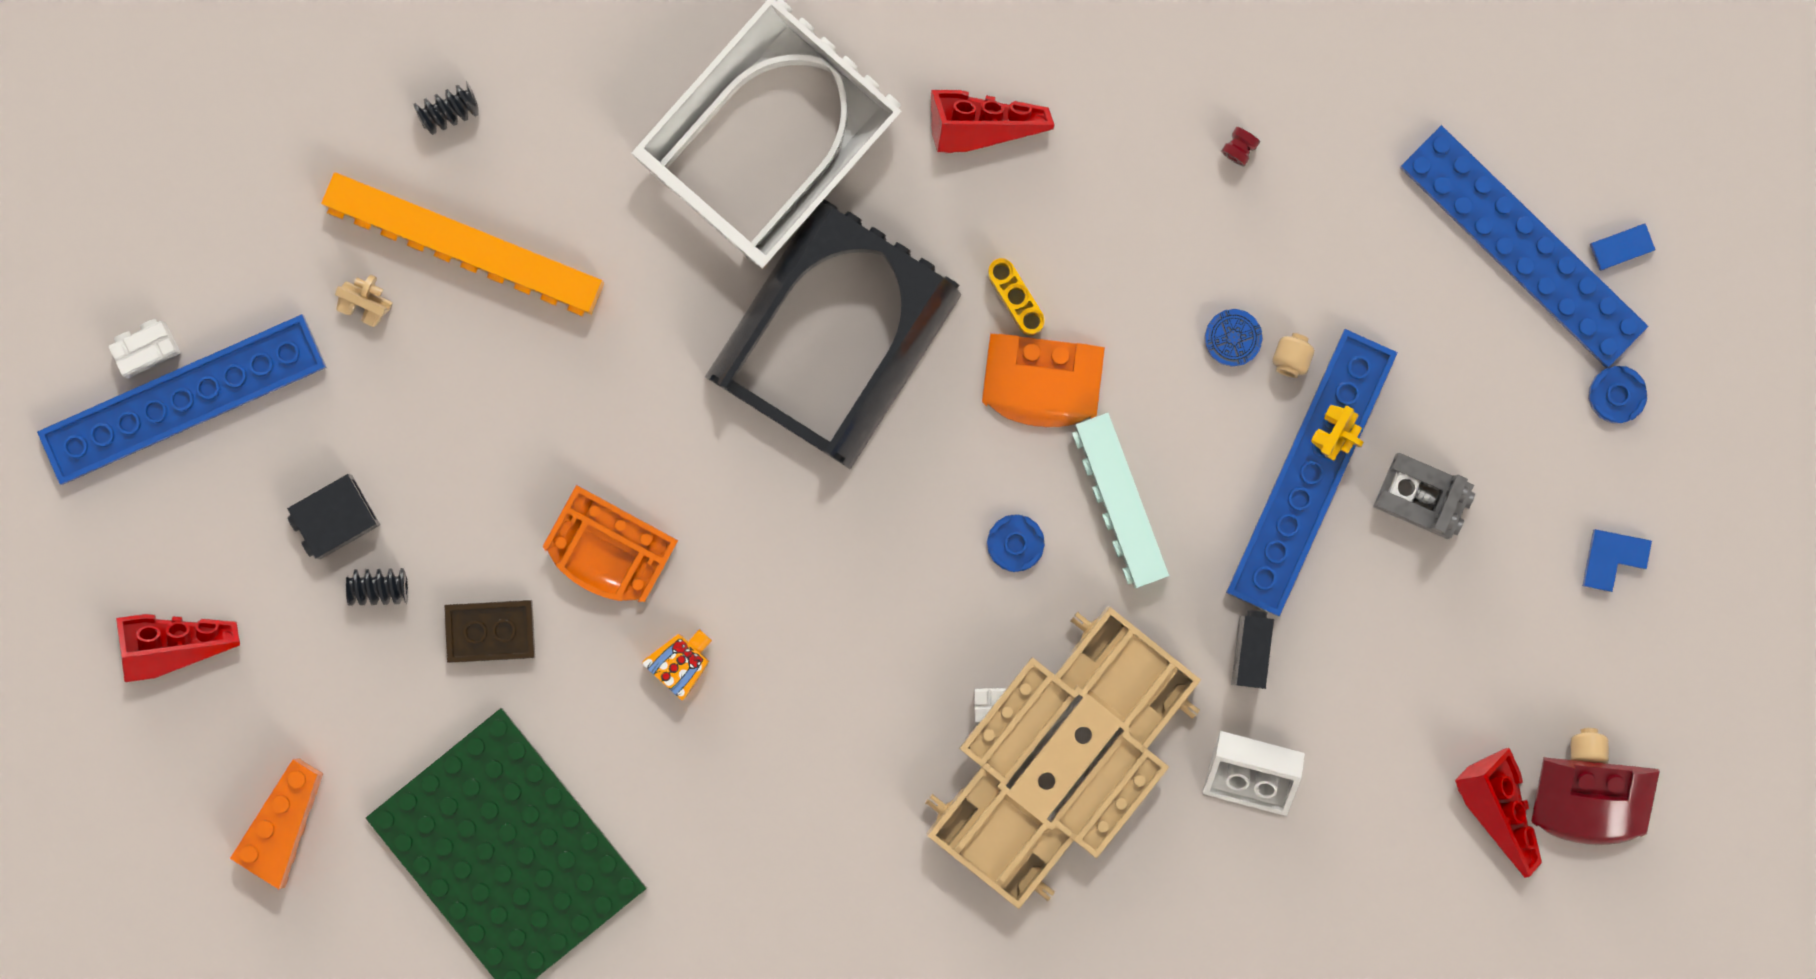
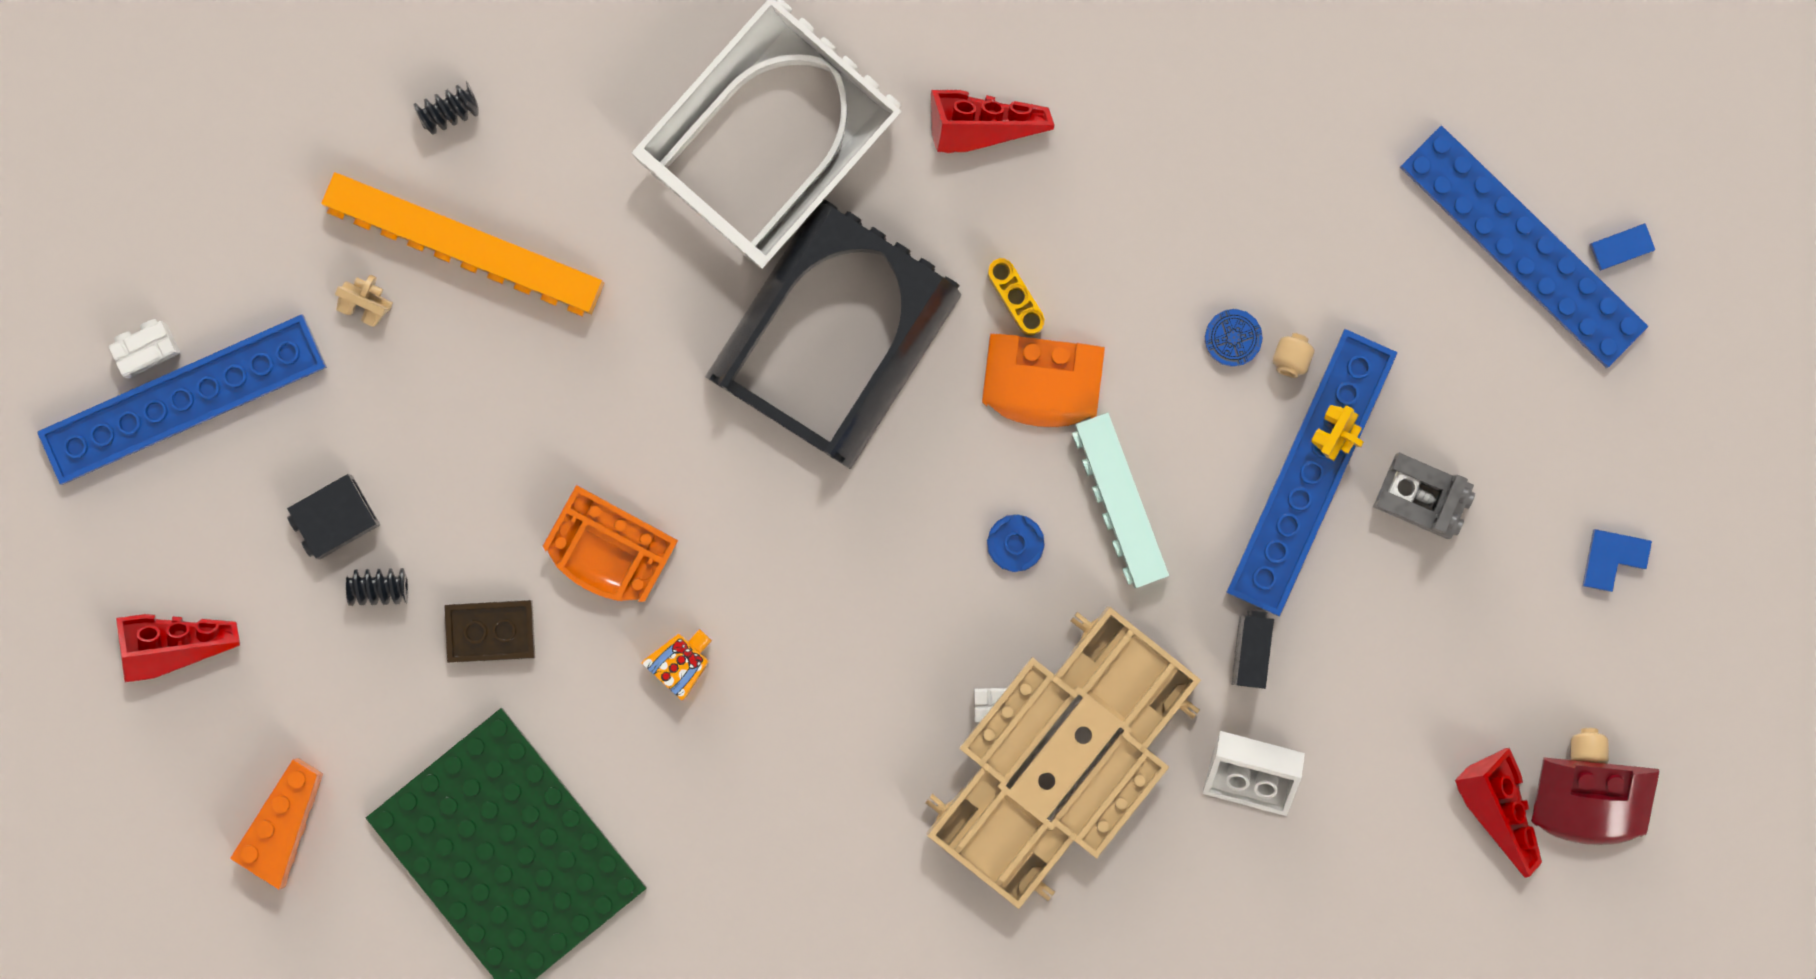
(1240, 147): dark red wheel -> none
(1618, 394): blue tile -> none

